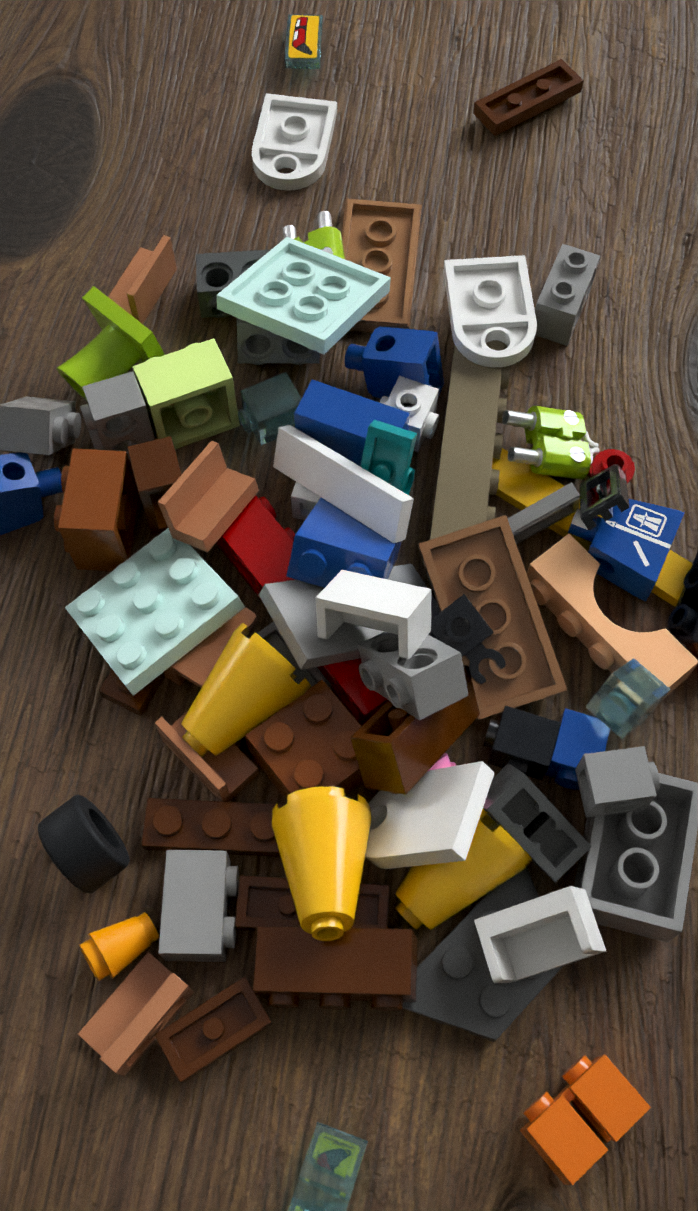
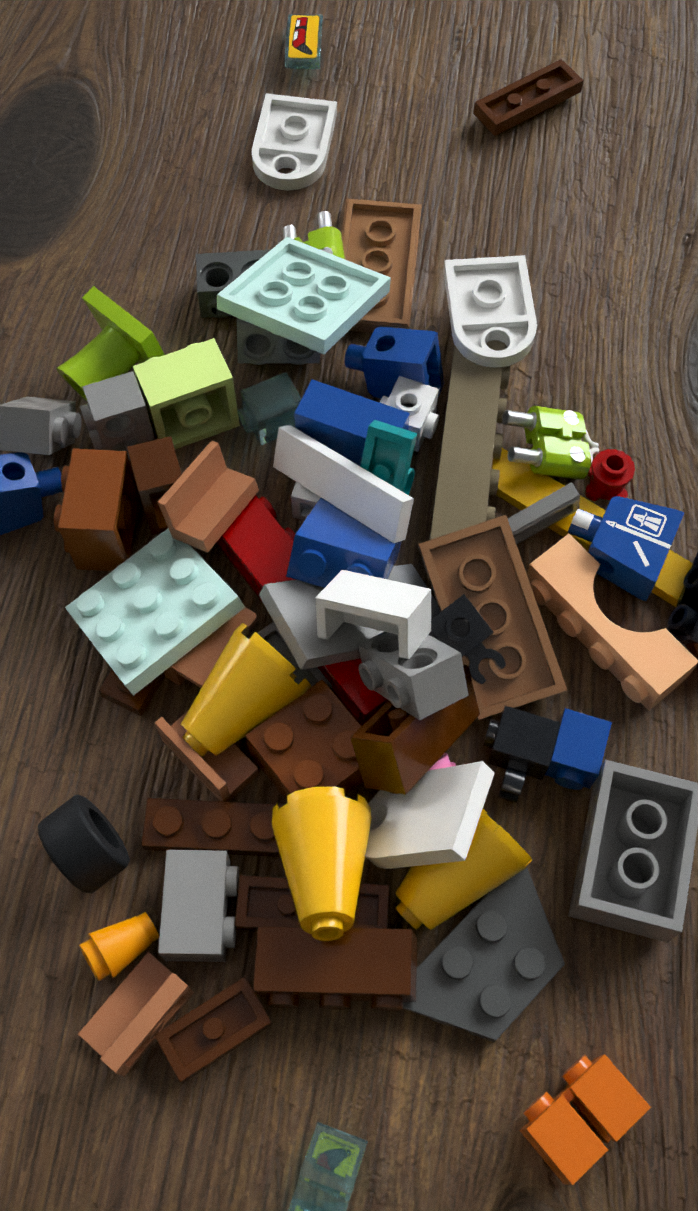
(145, 279): nougat panel -> none
(534, 822): dark grey brick -> none
(539, 935): white panel -> none
(565, 293): light grey brick -> none
(608, 495): black tile -> none
(617, 781): light grey brick -> none
(627, 698): clear light blue brick -> none

